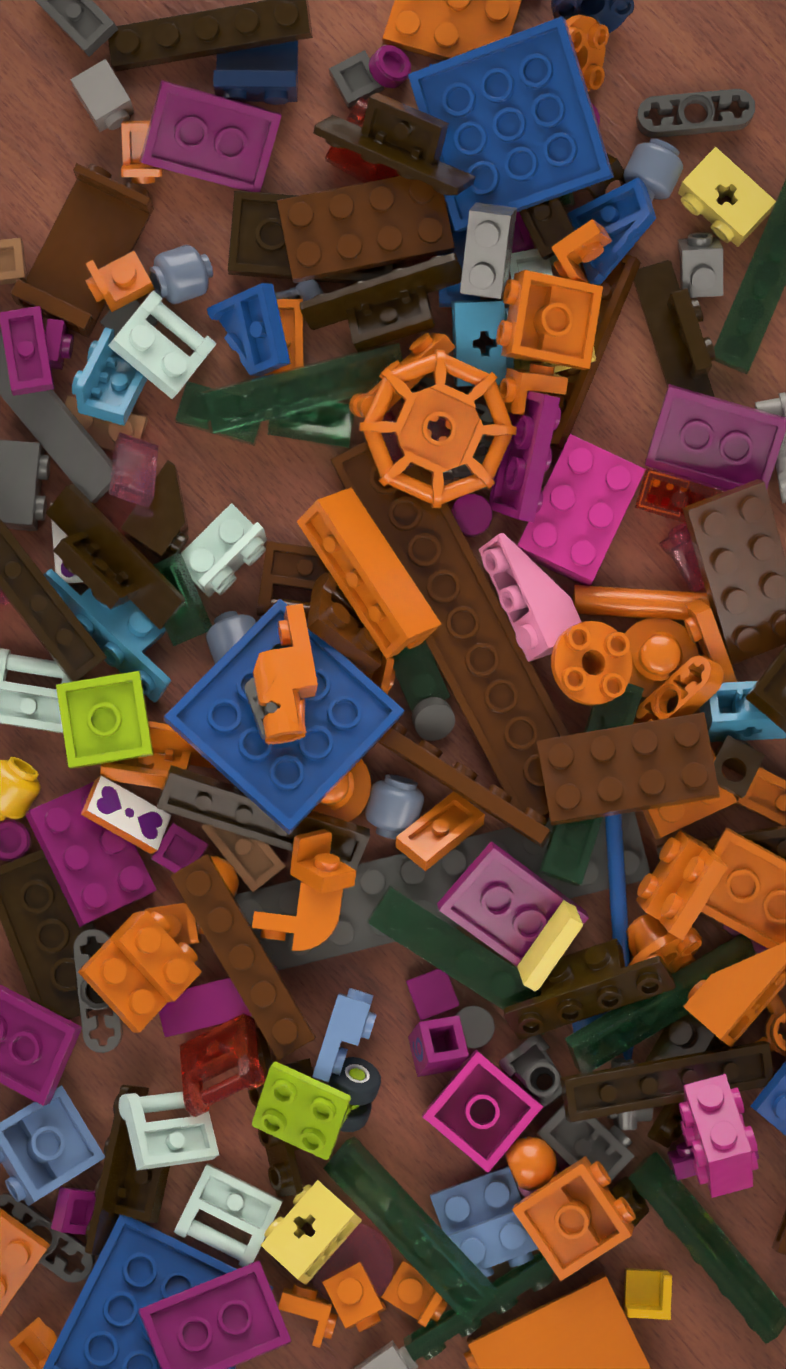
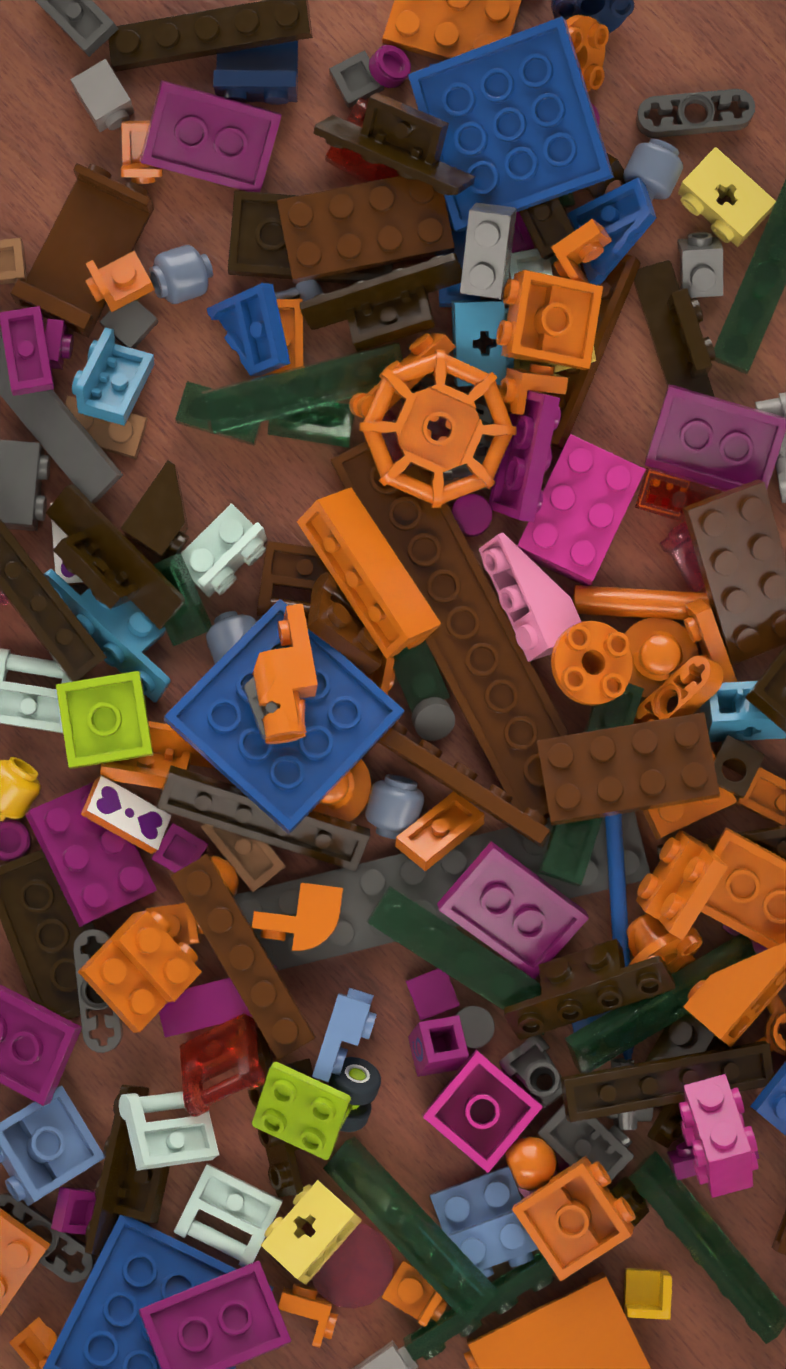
(134, 470): clear pink tile -> none
(154, 353): light aqua plate -> none
(316, 866): orange bracket -> none
(355, 1298): orange bracket -> none
(550, 946): light yellow tile -> none

